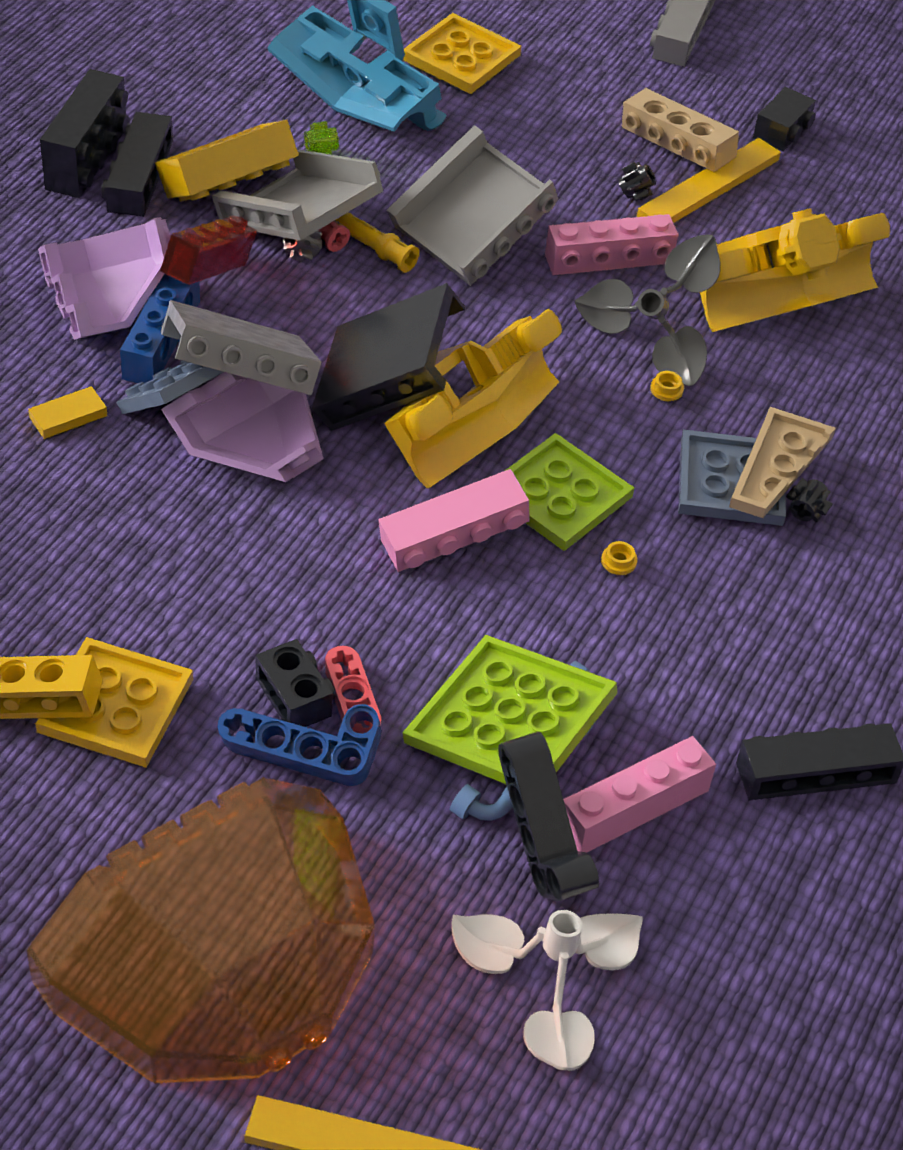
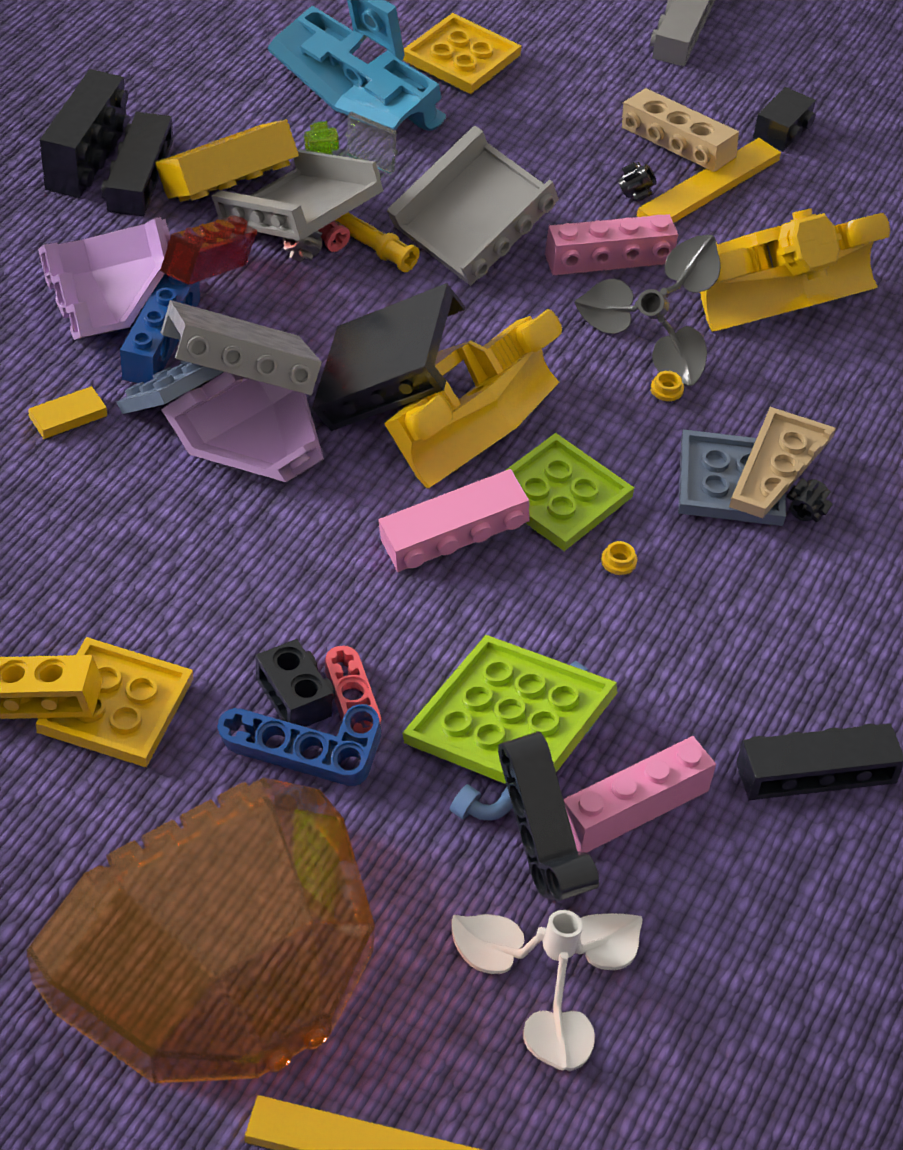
(371, 142): none -> clear piece

